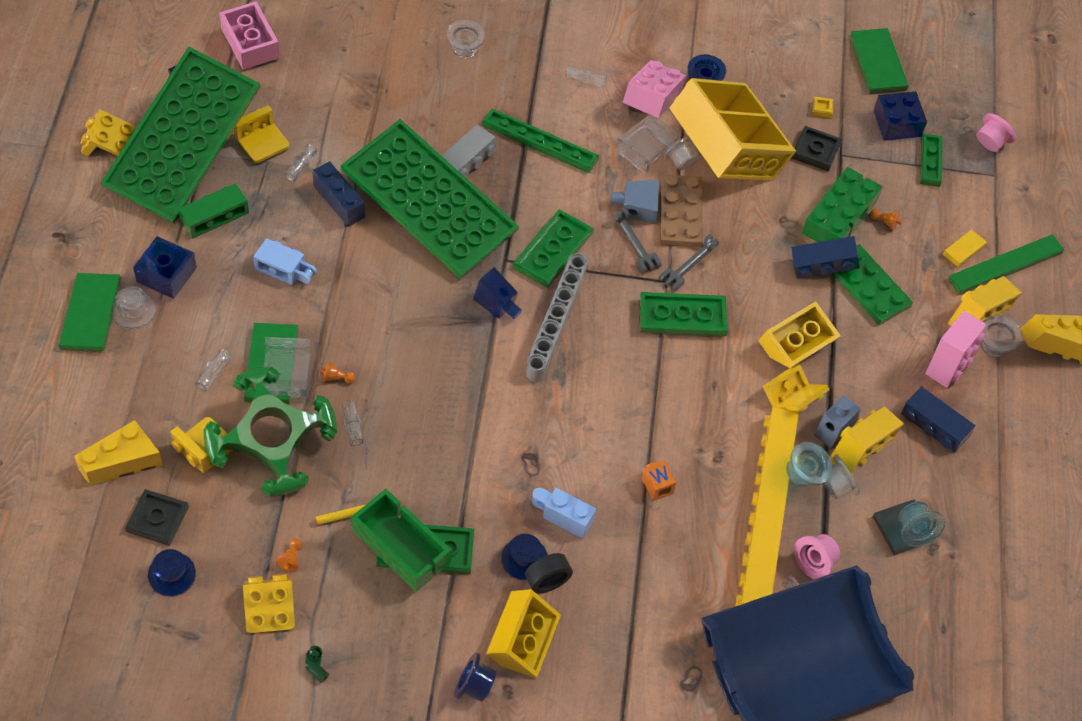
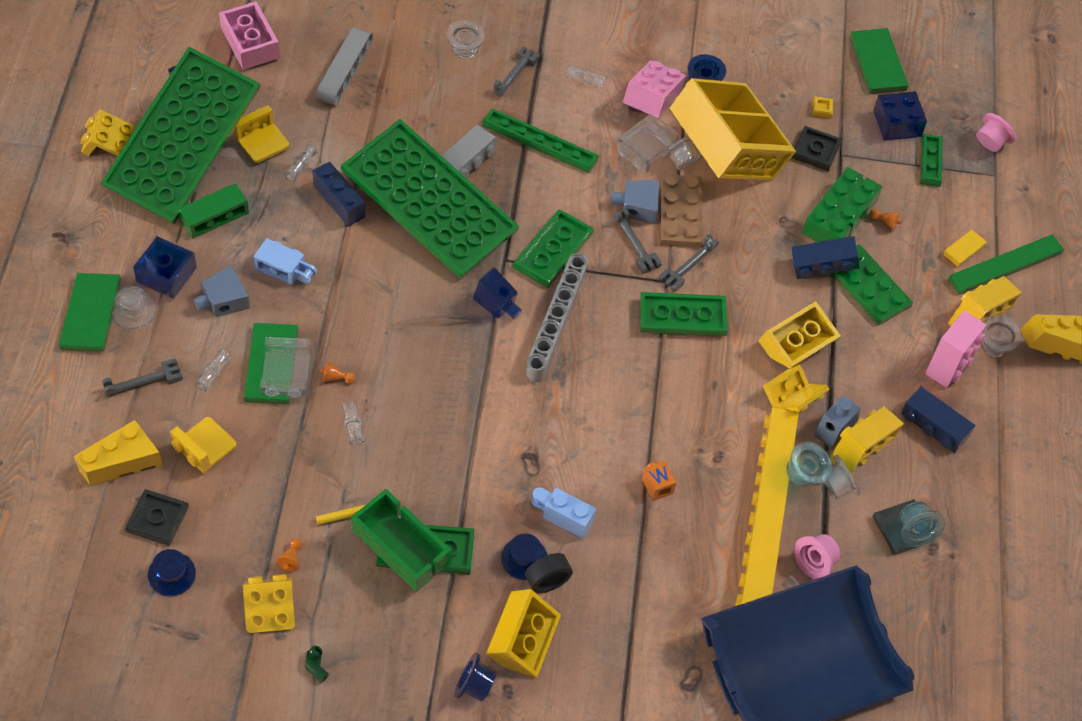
(170, 372): none -> dark grey hinge
(223, 294): none -> sand blue torso
(264, 405): green piece -> none
(344, 66): none -> light grey beam
(524, 59): none -> dark grey hinge

